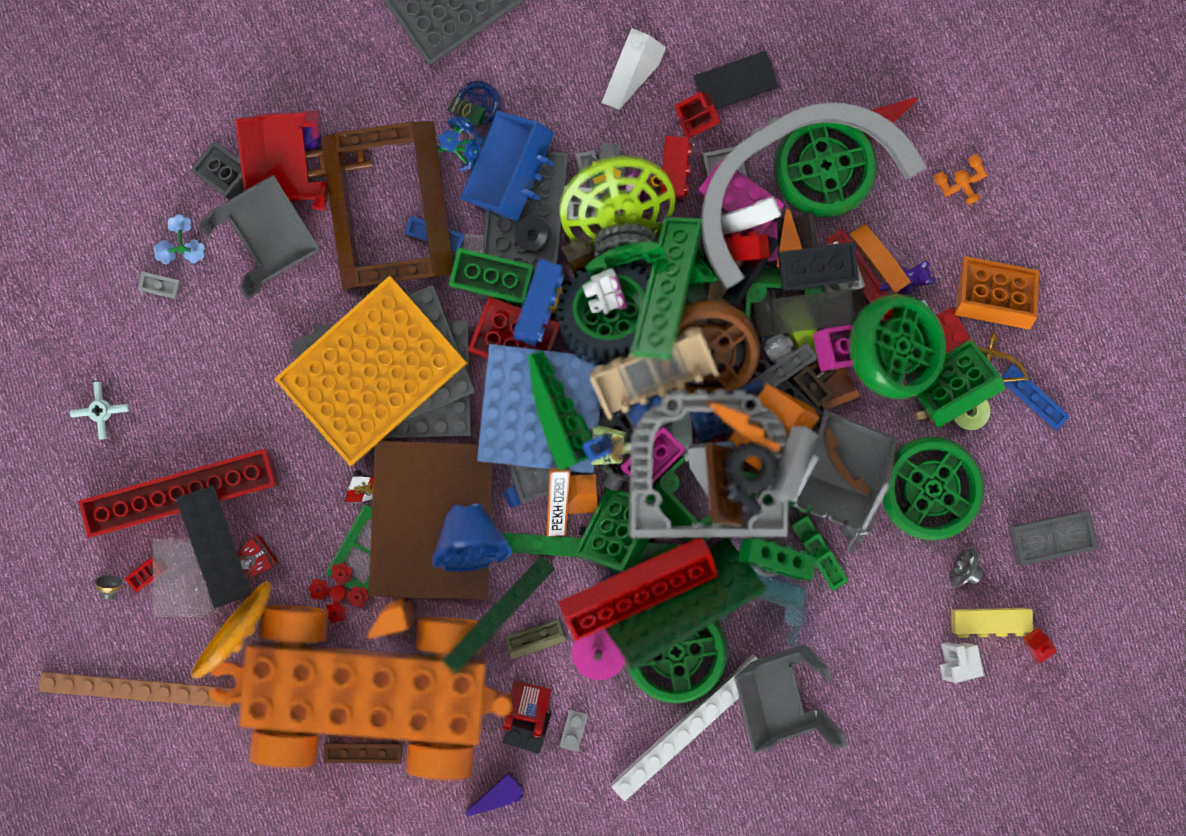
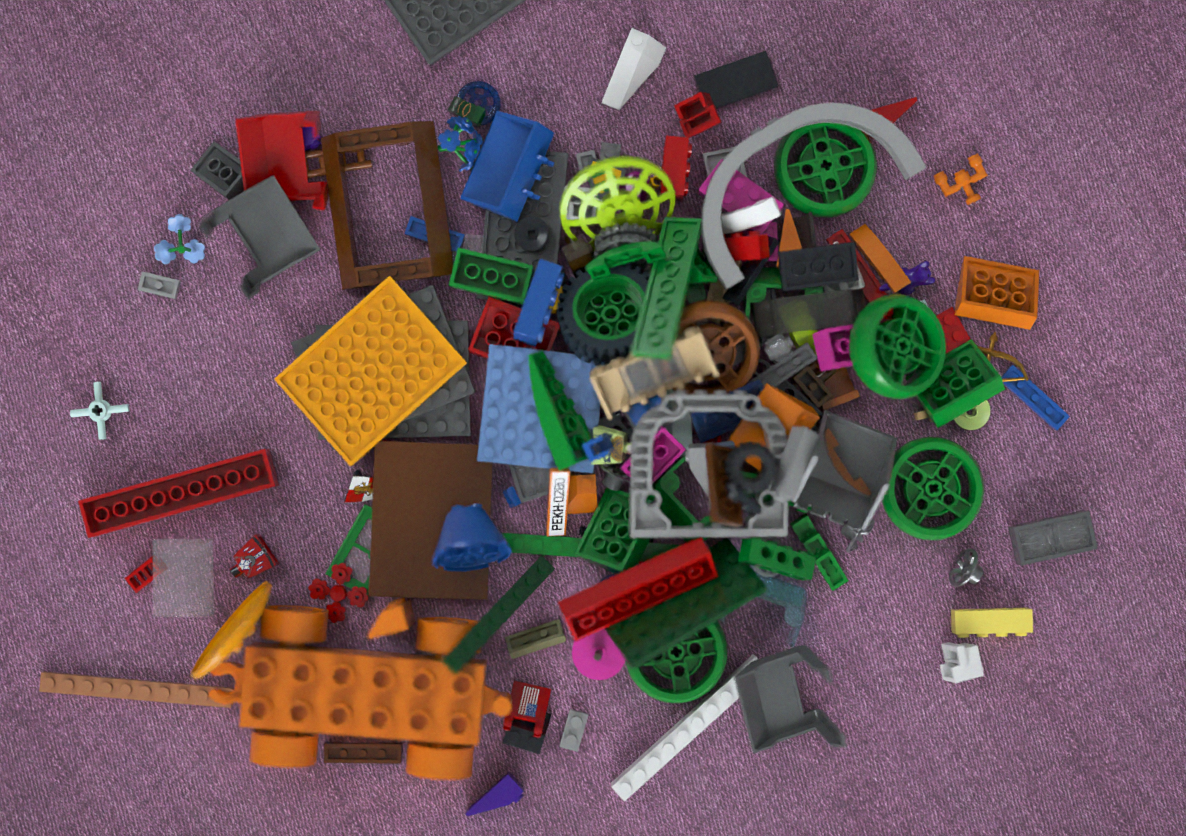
(107, 586): dark grey piece -> none
(213, 546): black plate -> none
(608, 292): white hips -> none
(739, 422): orange slope -> none
(1039, 645): red slope -> none

